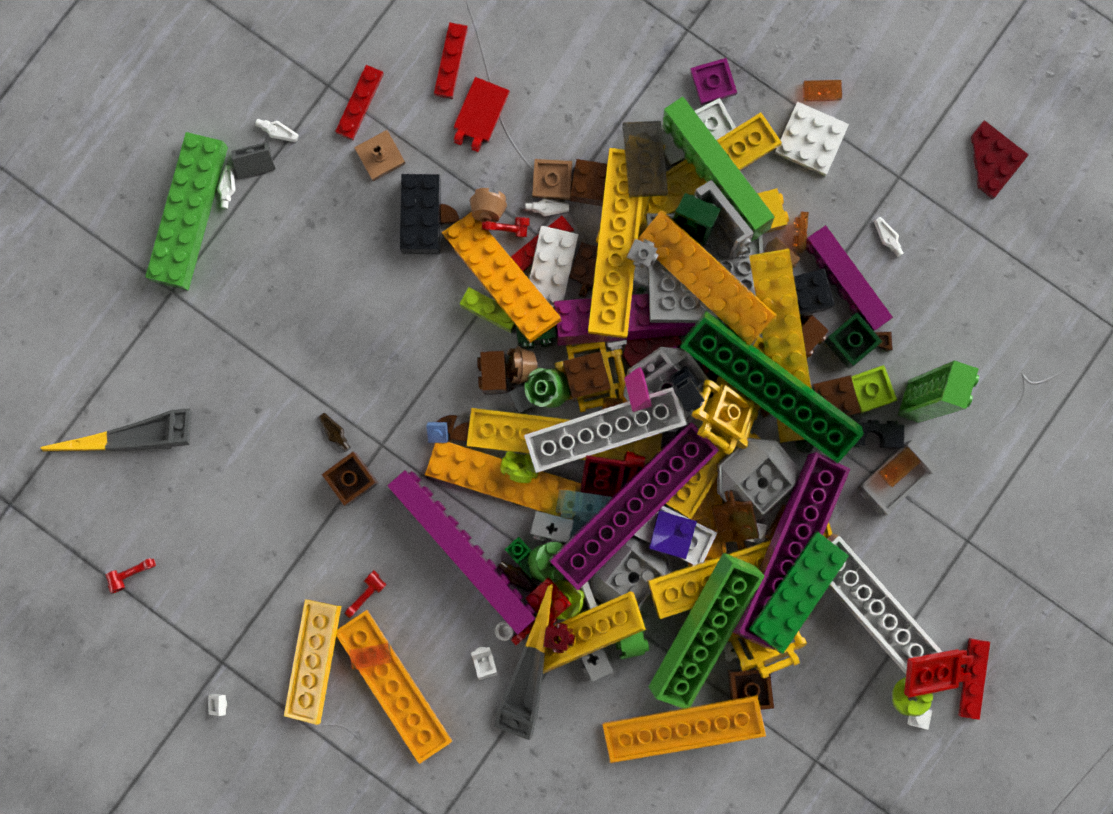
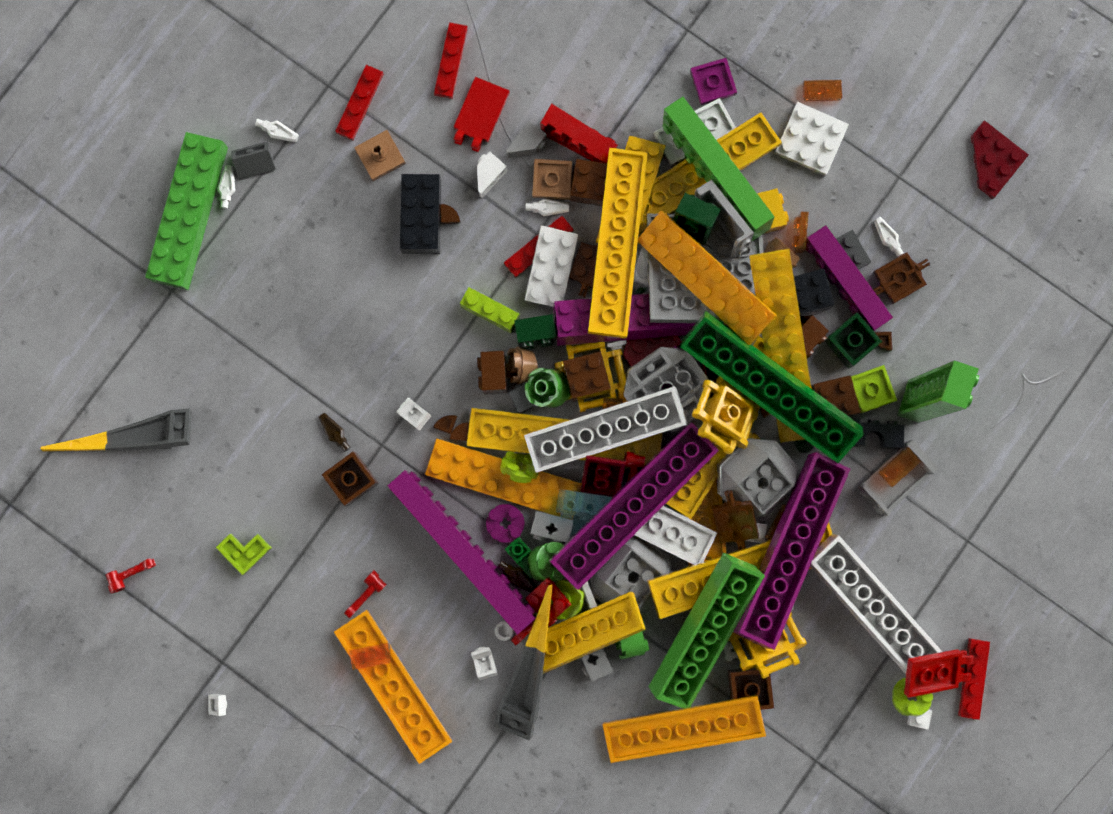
(241, 556): none -> lime plate
(312, 661): yellow plate -> none
(413, 413): none -> white bracket
(437, 432): medium blue plate -> none
(487, 205): medium nougat cone -> none
(489, 172): none -> white slope
(496, 516): none -> magenta plate
(501, 277): light orange plate -> none
(519, 226): red brick -> none
(527, 141): none -> light grey slope
(552, 639): dark red brick -> none
(576, 135): none -> red wedge
(637, 247): light grey brick -> none
(637, 390): dark pink slope -> none
(644, 159): clear smoke tile -> none
(672, 534): dark purple plate -> none
(687, 389): black arch -> none
(799, 592): green plate -> none
(854, 249): none -> dark grey plate
(900, 277): none -> reddish brown plate

